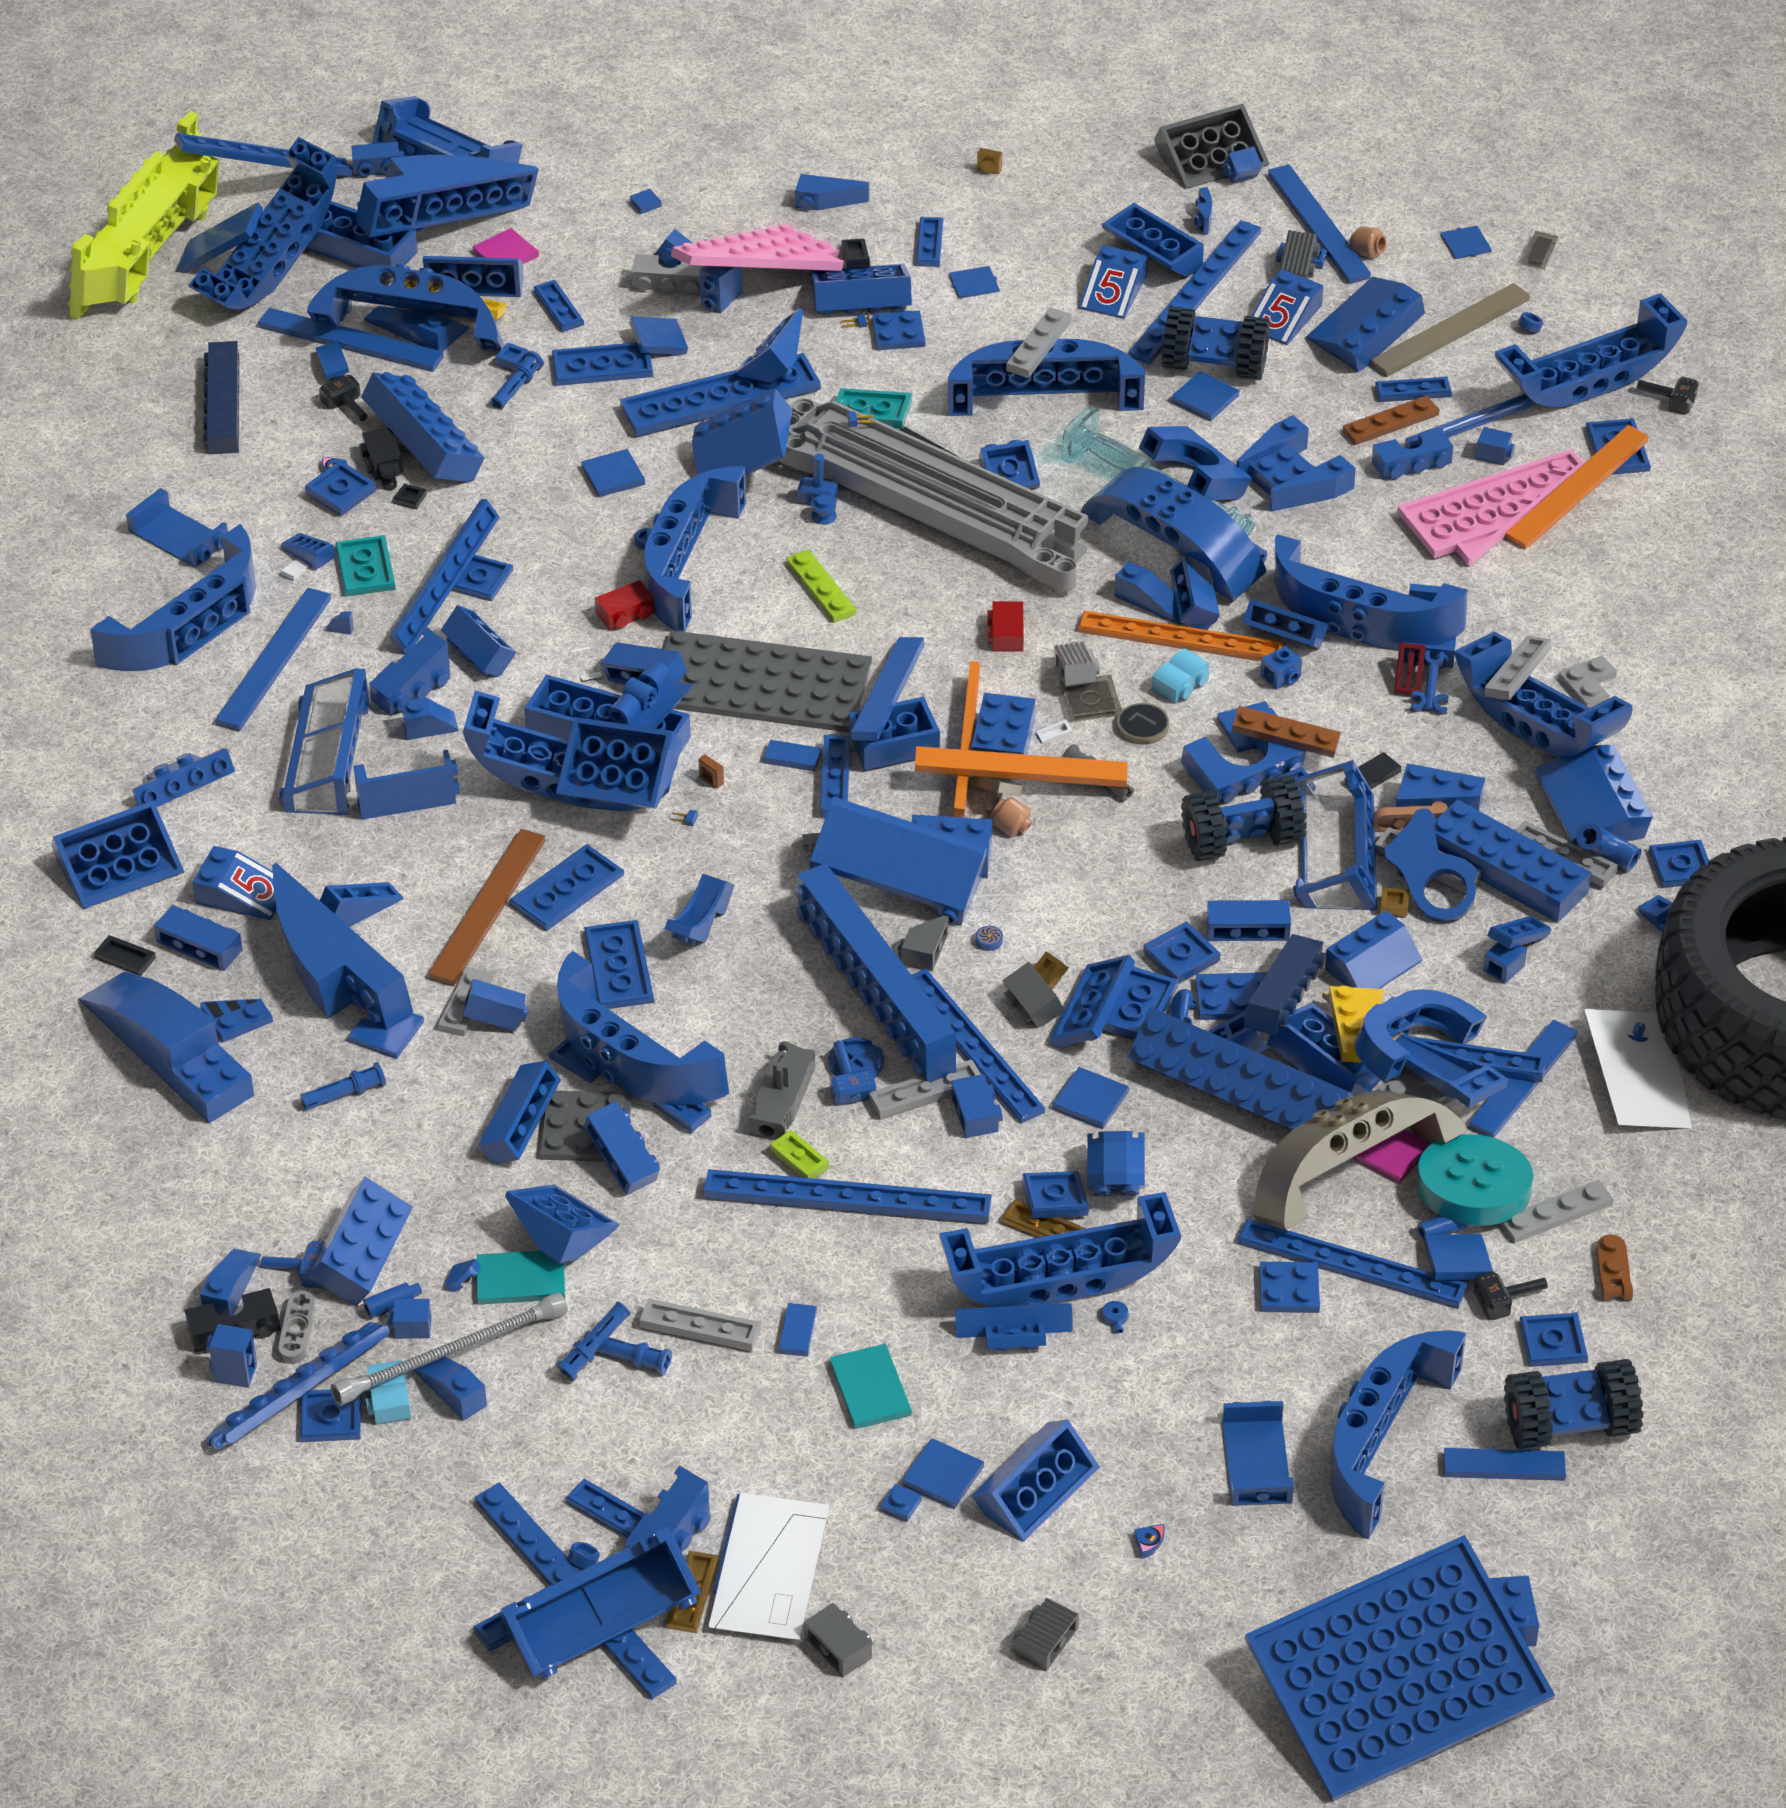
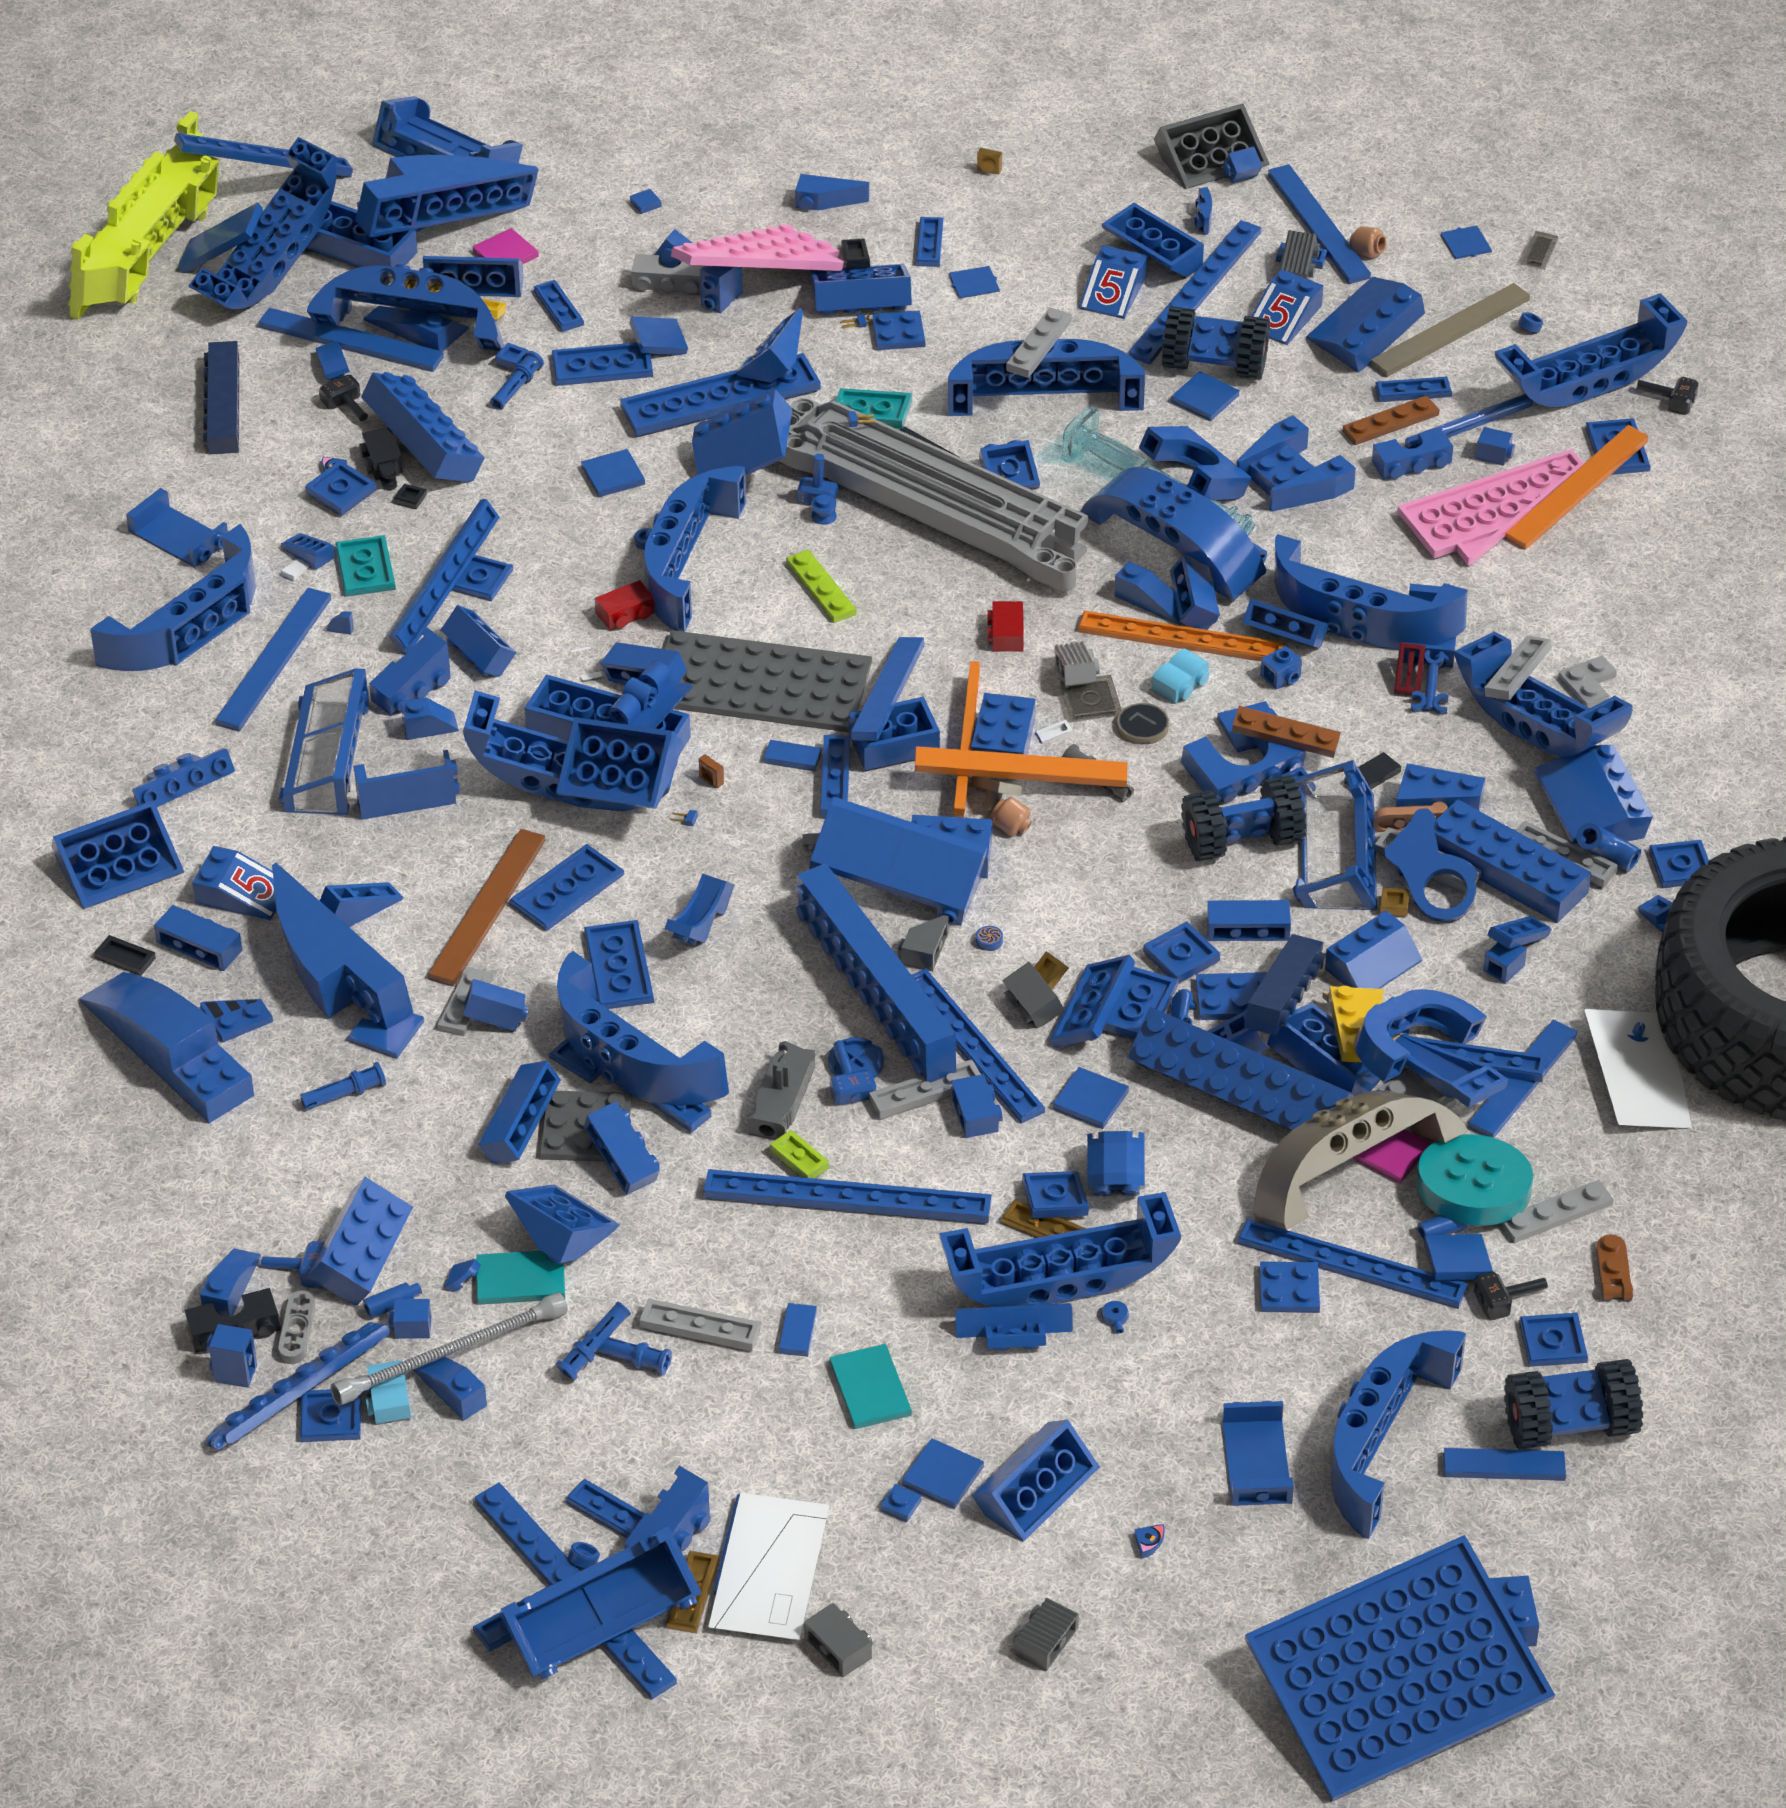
(373, 158): blue brick -> none

